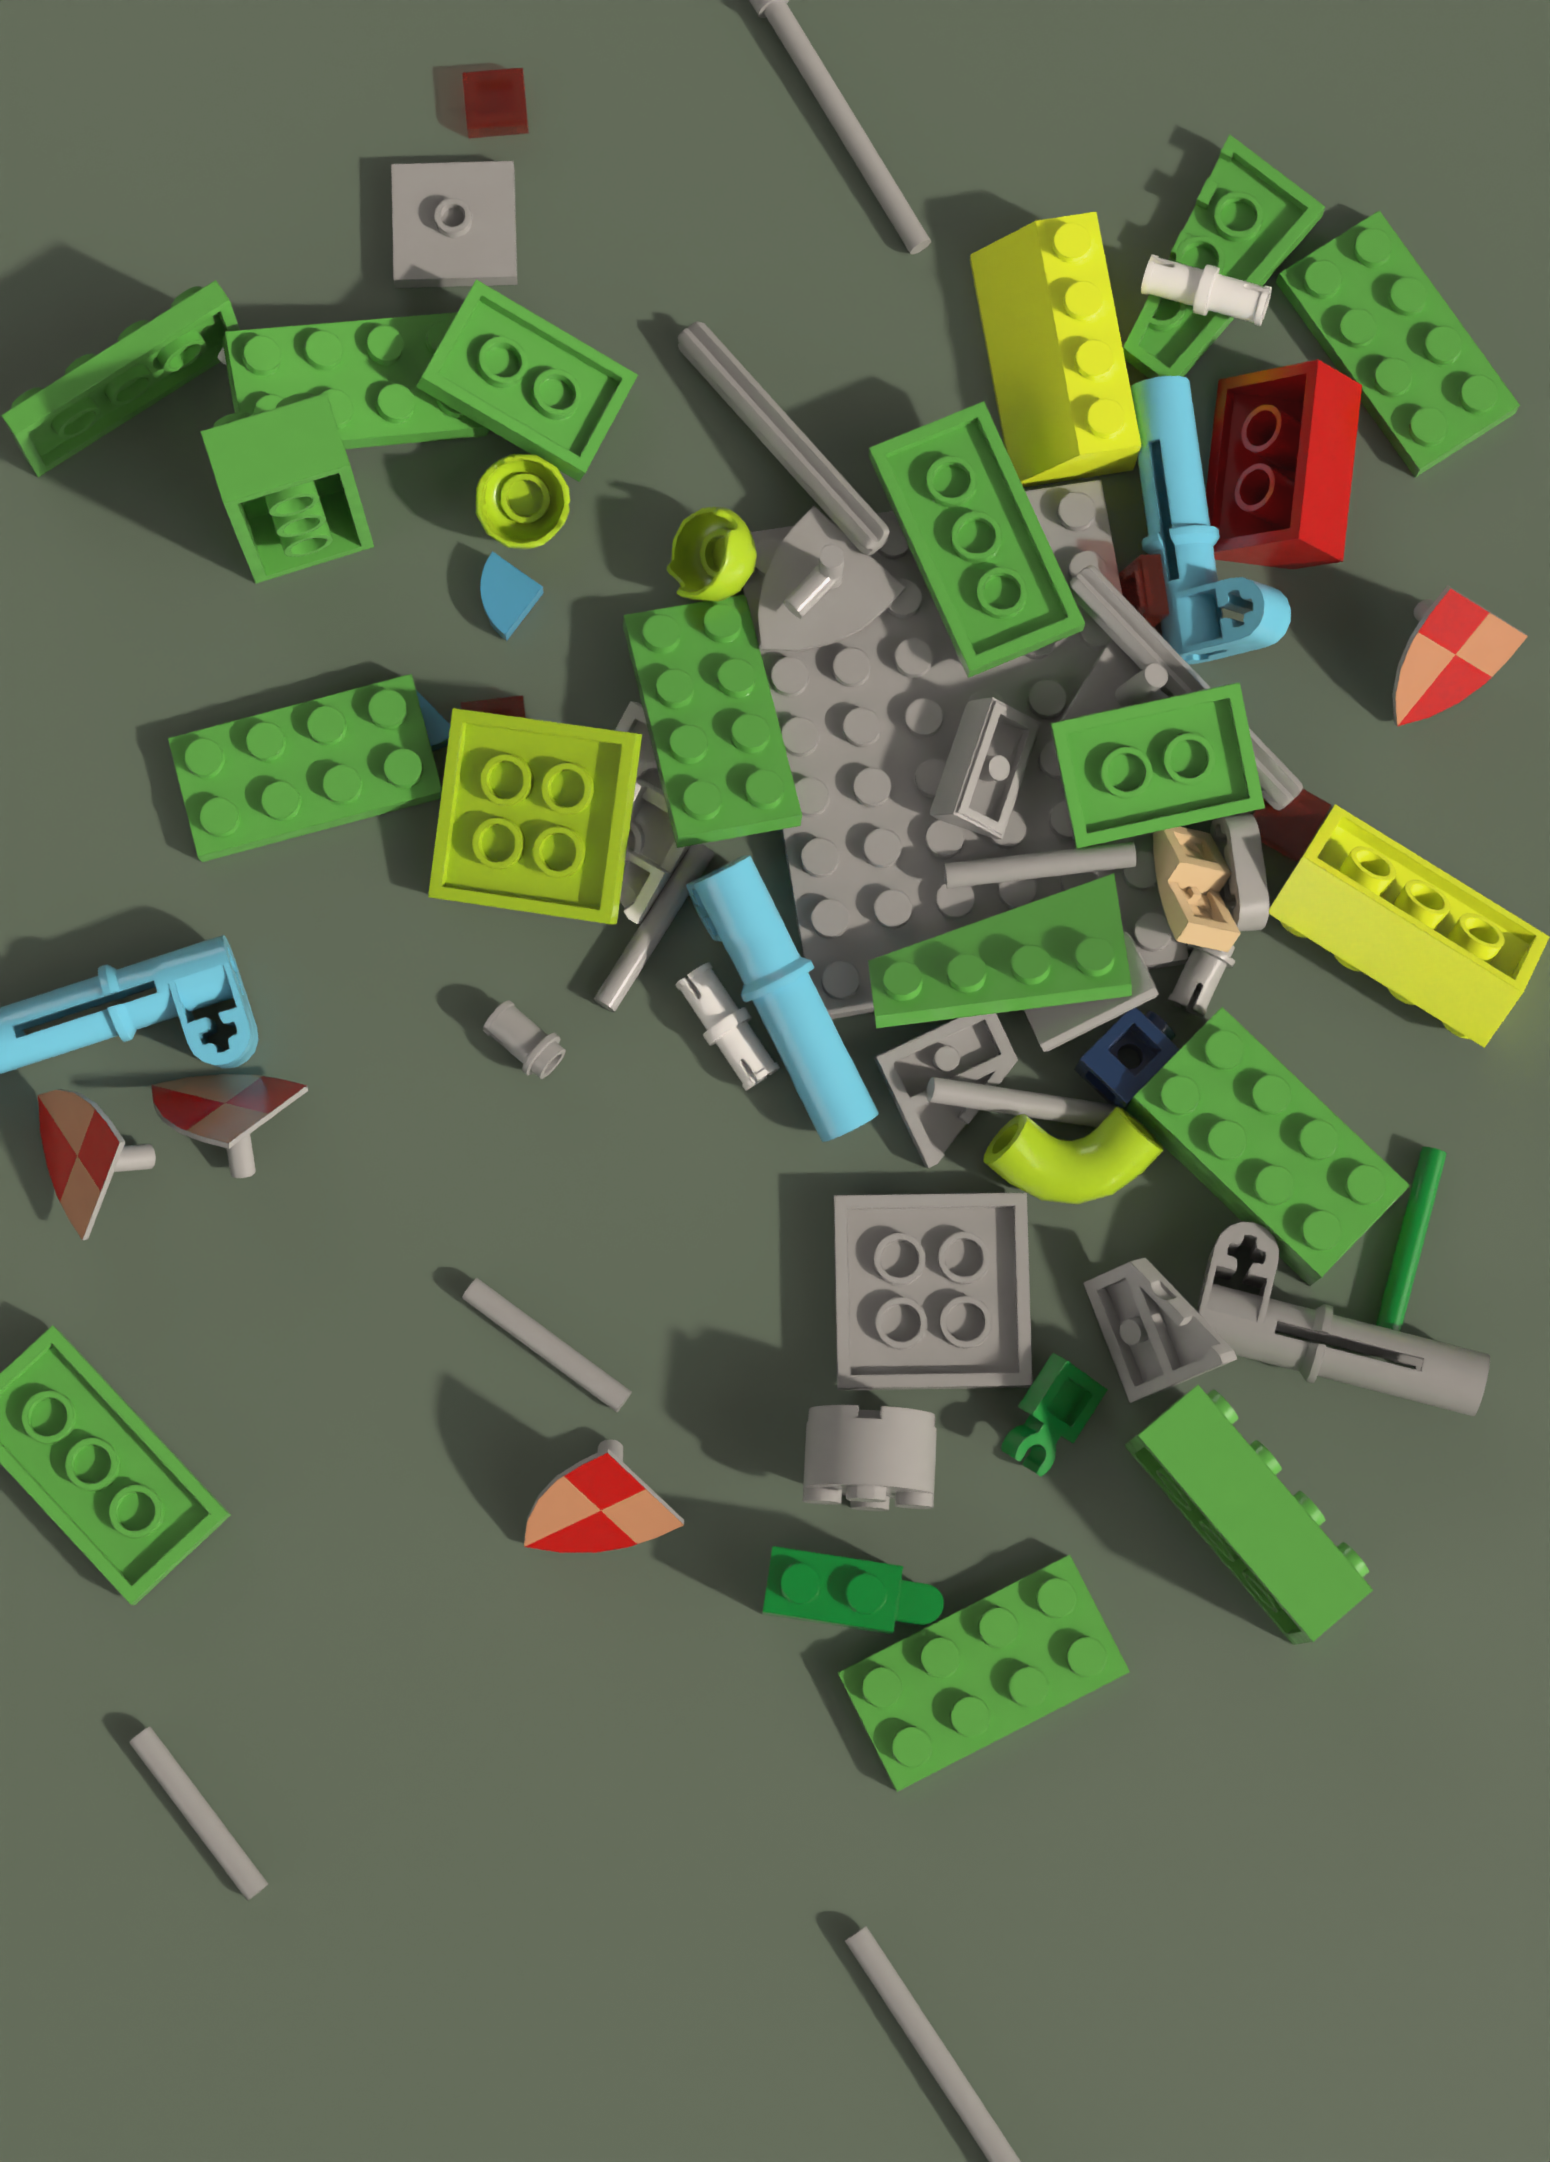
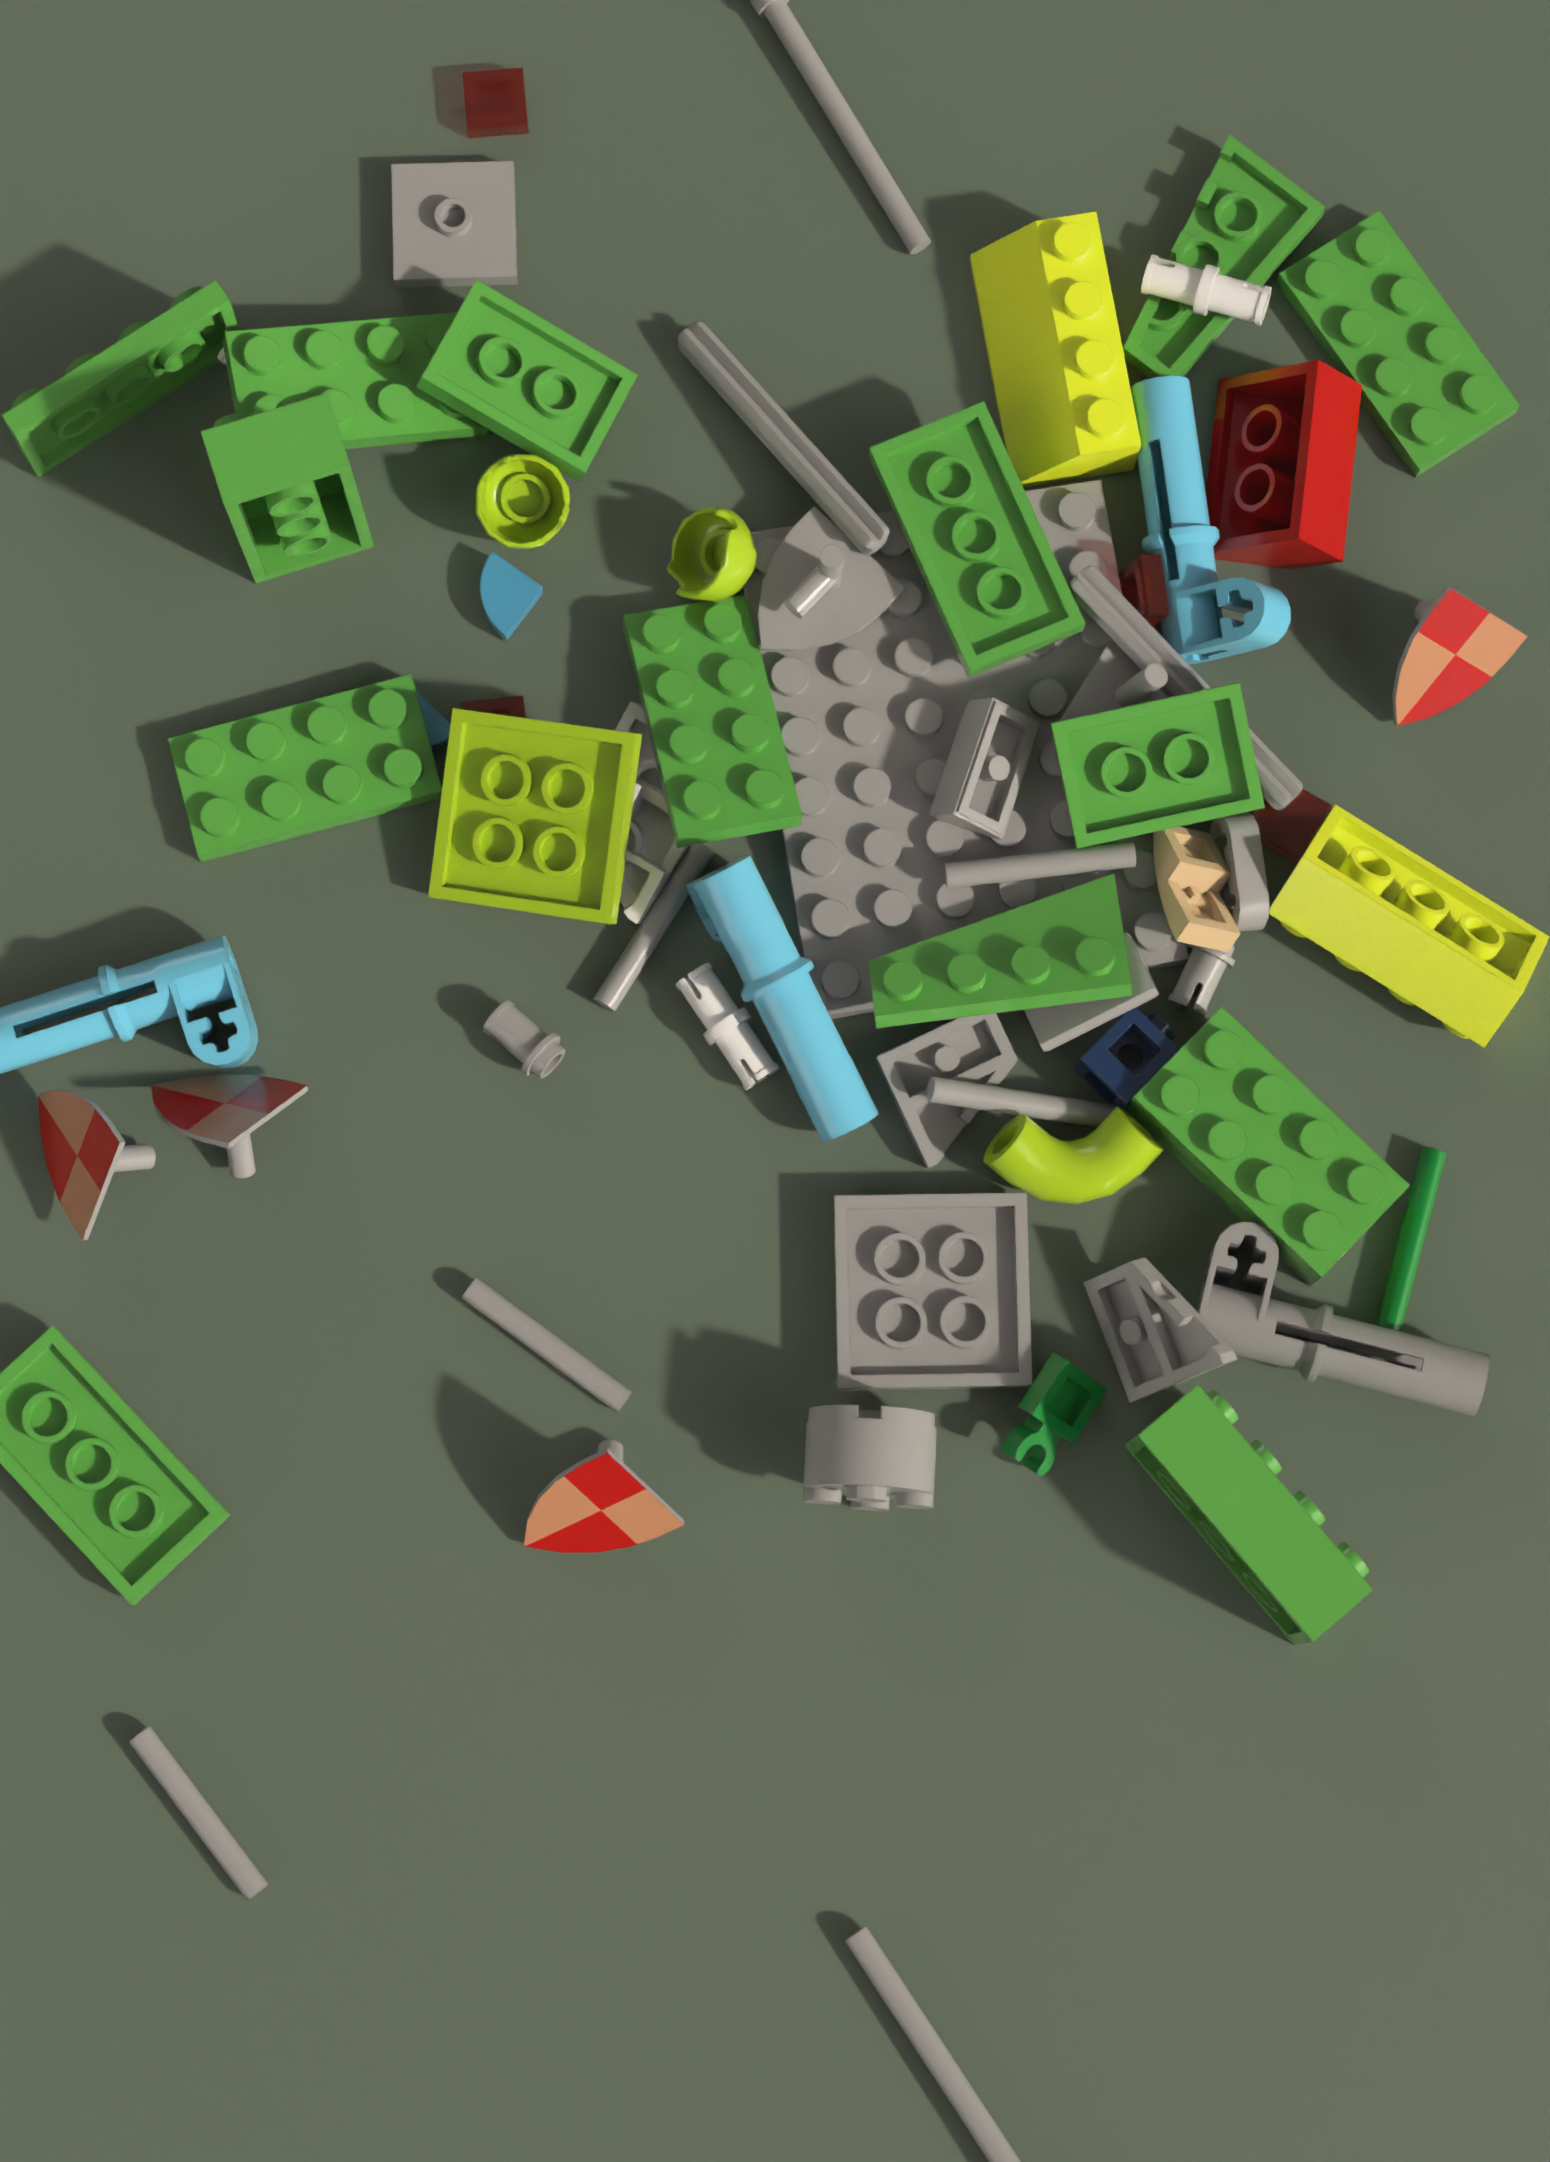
(846, 1592): green brick -> none
(983, 1672): bright green plate -> none

